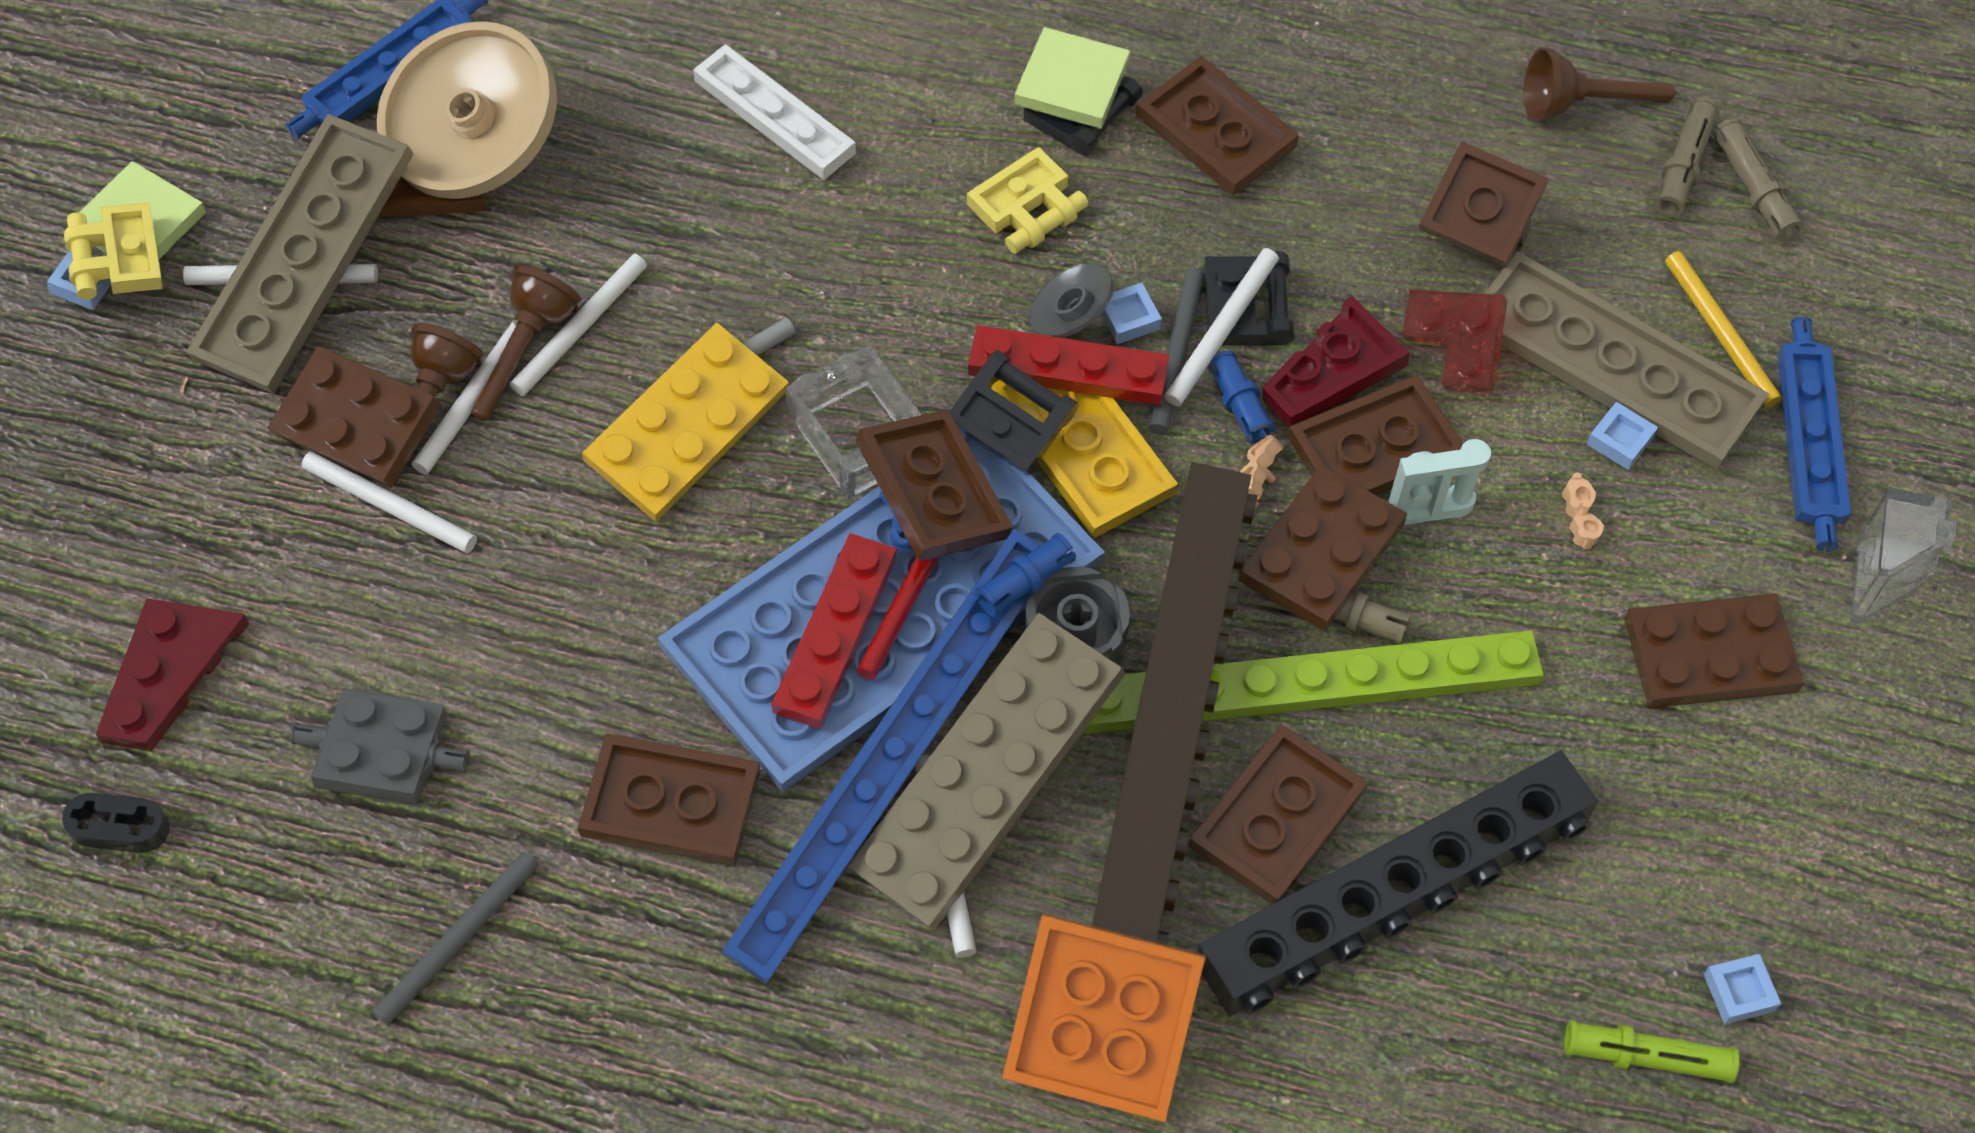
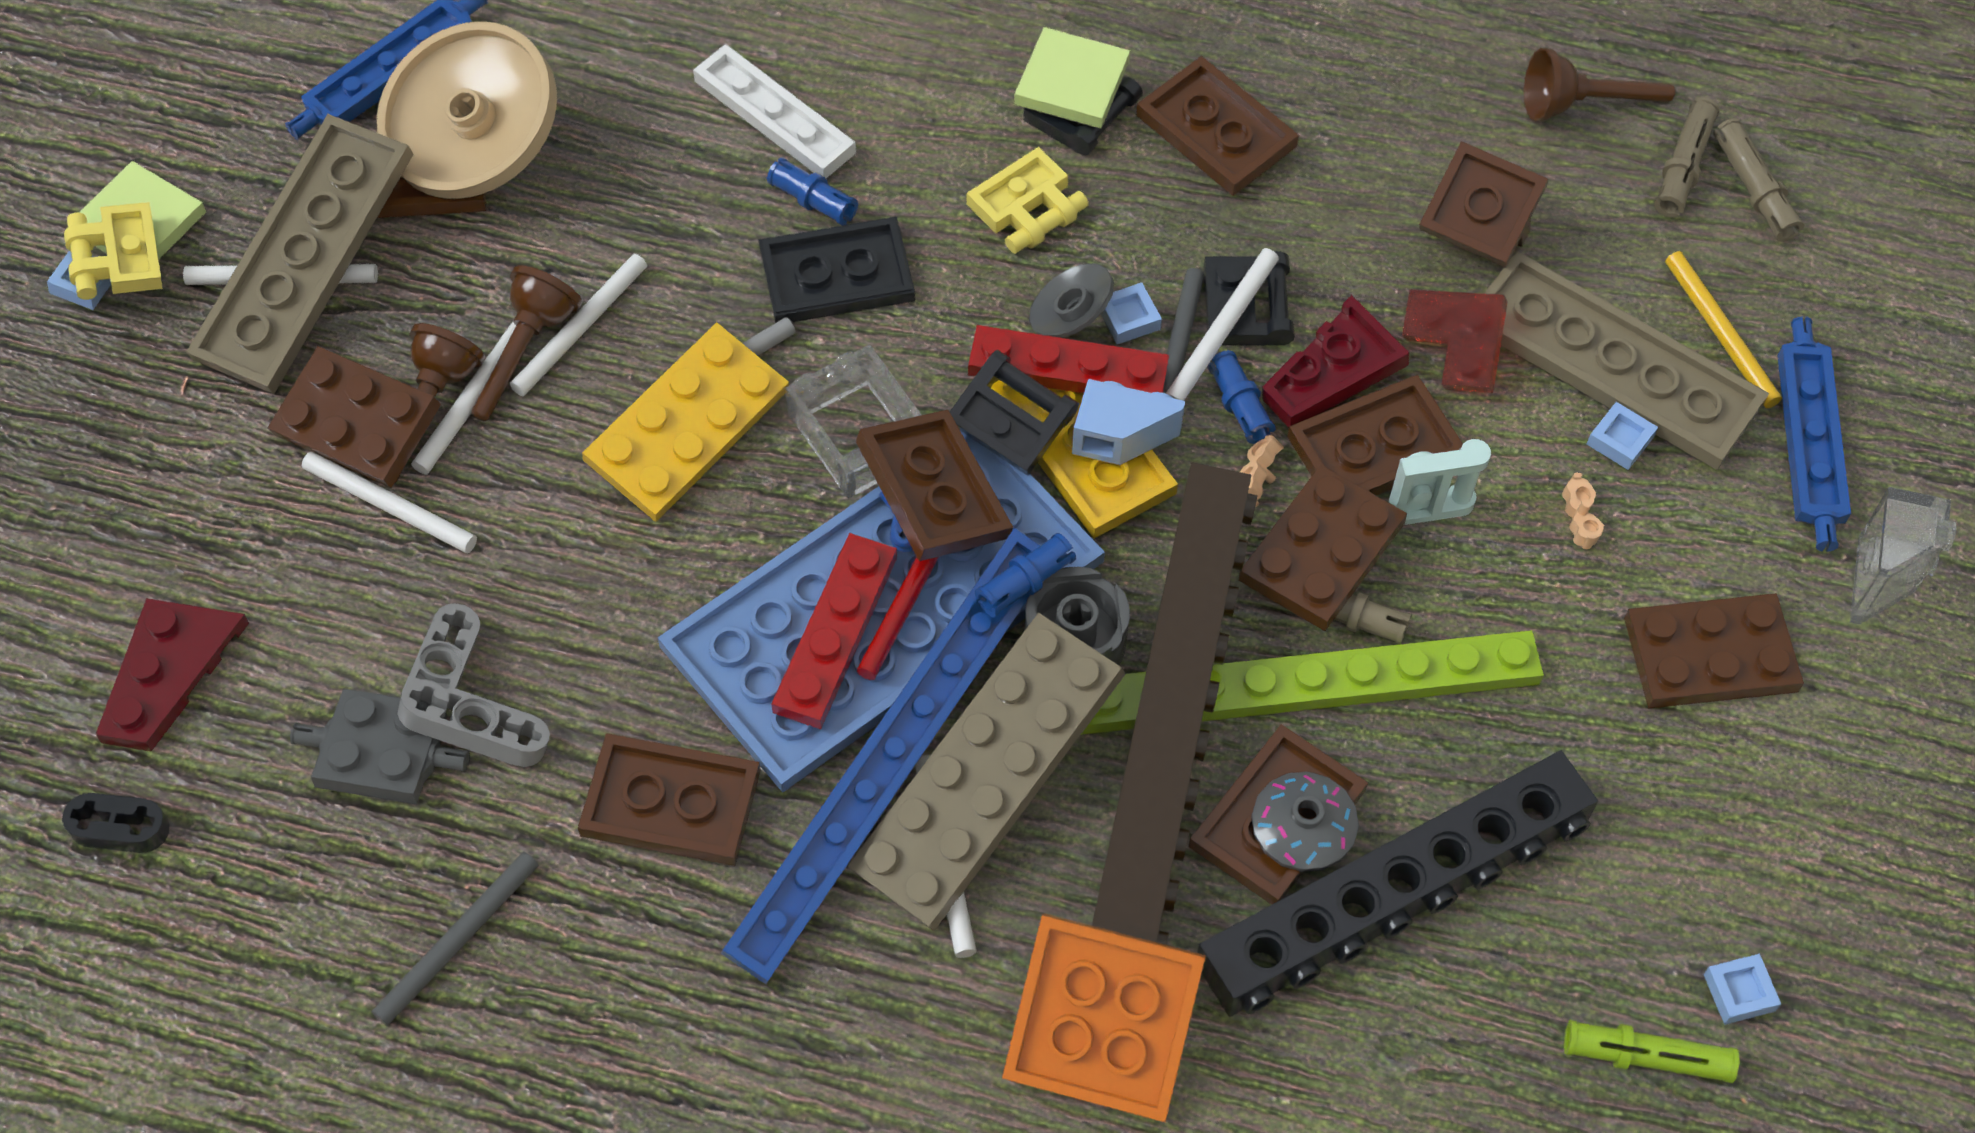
(442, 693): none -> light grey beam
(812, 191): none -> blue pin
(837, 270): none -> black tile
(1124, 422): none -> light blue slope
(1303, 842): none -> dark grey dish

